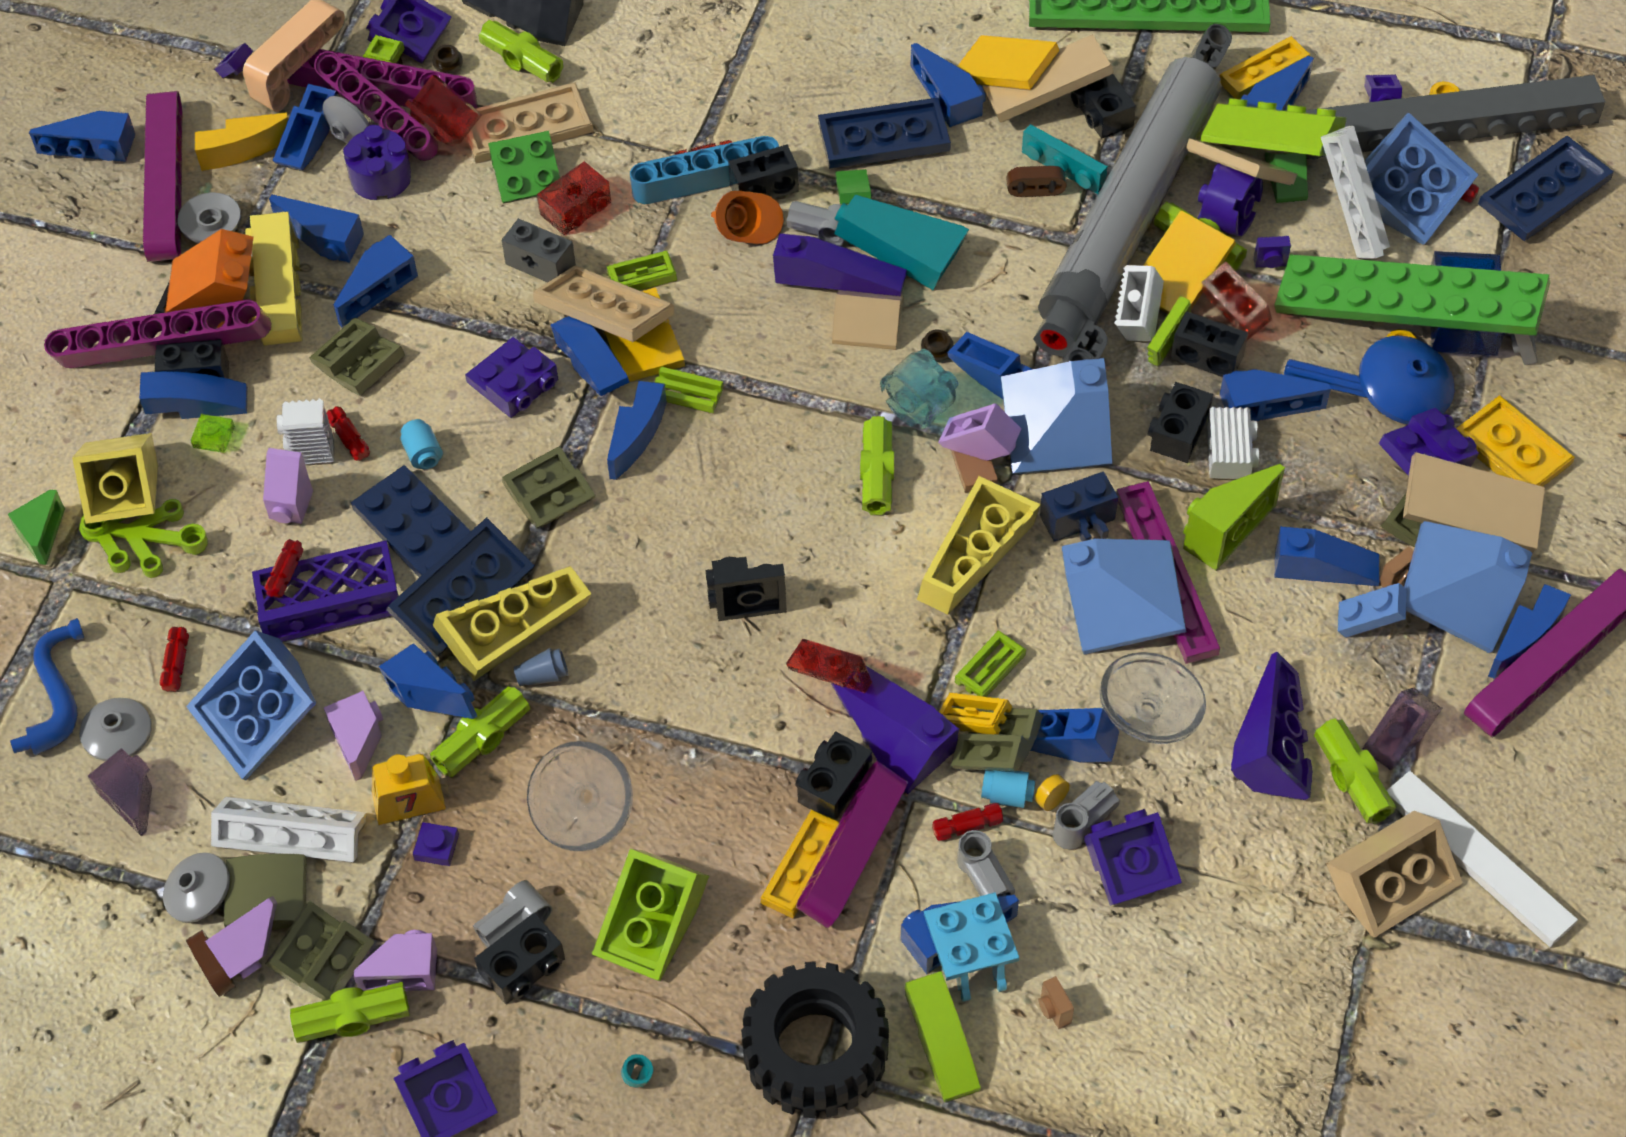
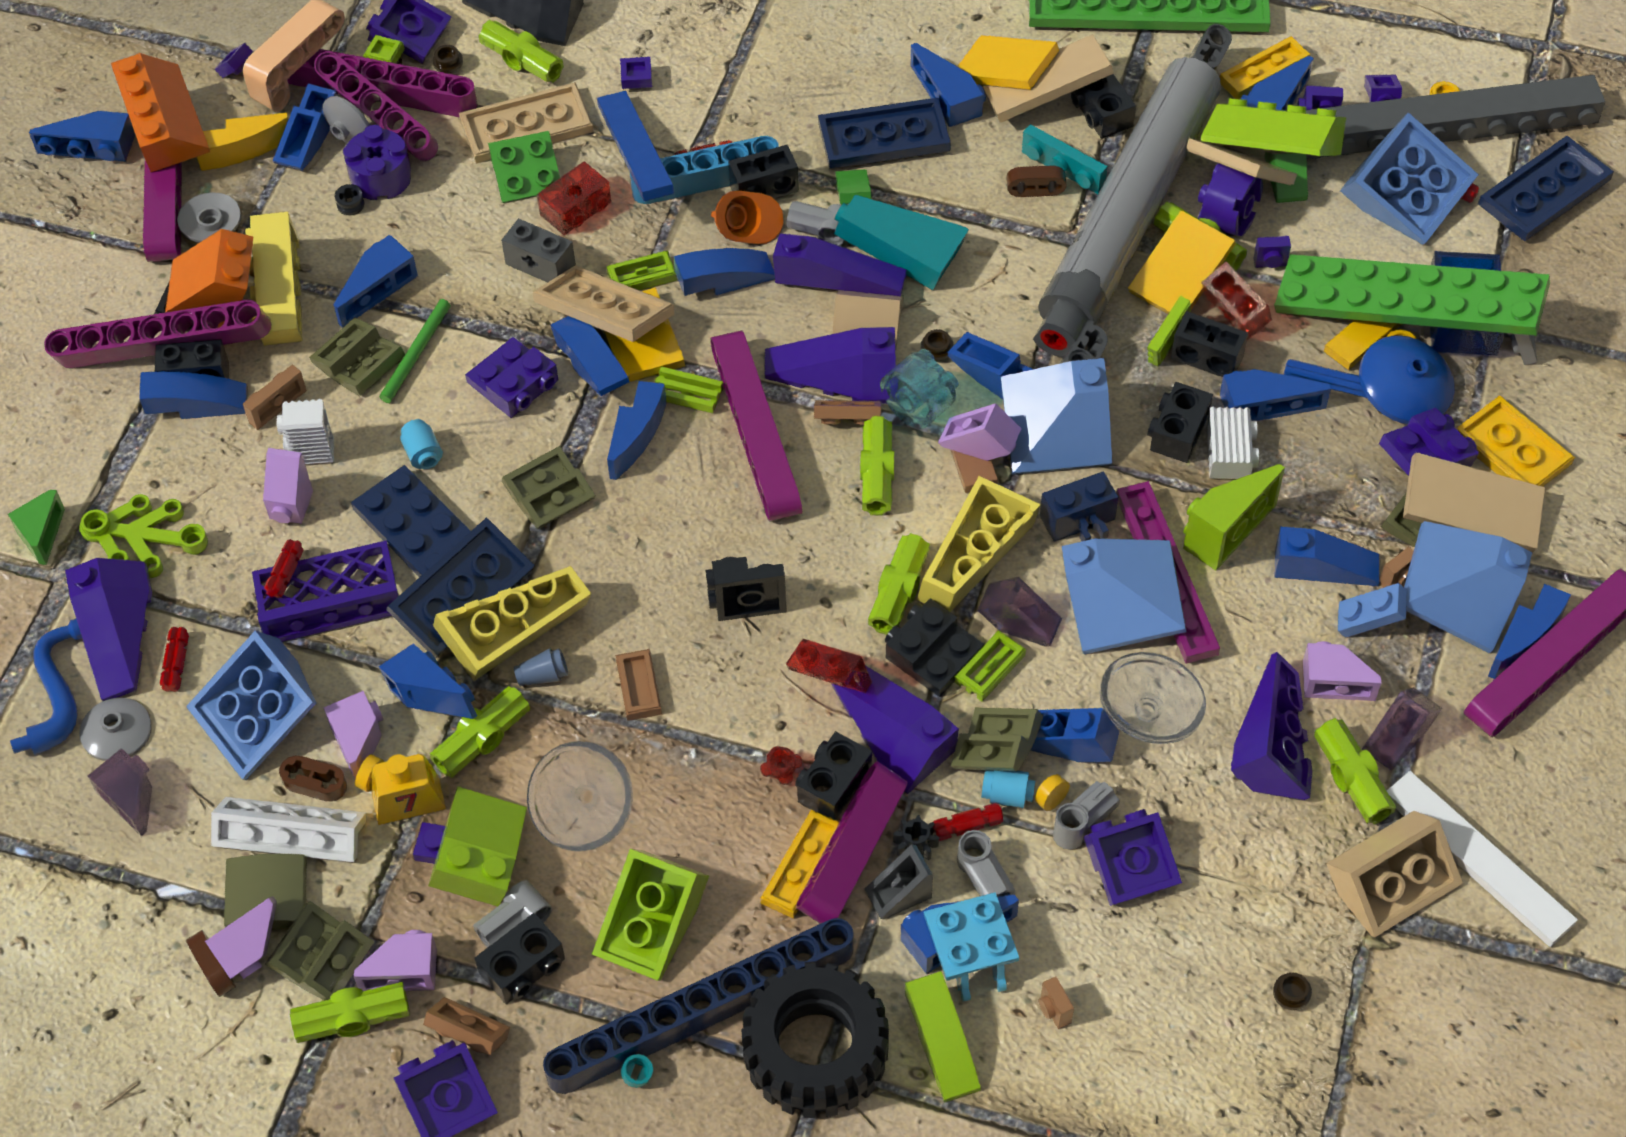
(110, 613): none -> dark purple wedge
(117, 477): light yellow slope -> none
(160, 110): none -> orange slope
(196, 887): light grey dish -> none
(212, 433): clear neon green plate -> none
(268, 401): none -> medium nougat plate
(311, 782): none -> reddish brown beam
(323, 229): blue slope -> none
(348, 433): red axle -> none
(349, 191): none -> black bush
(364, 775): none -> yellow tile
(415, 351): none -> bright green bar
(443, 111): clear red bracket -> none
(466, 1026): none -> medium nougat plate
(478, 847): none -> lime slope
(635, 146): none -> blue tile
(636, 72): none -> dark purple plate
(638, 684): none -> medium nougat tile
(679, 1006): none -> dark blue beam
(722, 270): none -> blue slope
(756, 426): none -> magenta beam
(781, 755): none -> clear red plate
(834, 410): none -> medium nougat plate
(837, 363): none -> dark purple wedge
(899, 583): none -> lime piece
(901, 884): none -> dark grey slope
(916, 829): none -> black gear
(931, 646): none -> black plate
(970, 718): yellow tile -> none
(1019, 611): none -> slope
(1139, 303): white brick -> none
(1292, 991): none -> dark brown plate
(1321, 97): none -> dark purple bracket
(1337, 673): none -> lavender slope
(1355, 193): white fence -> none
(1355, 340): none -> yellow tile

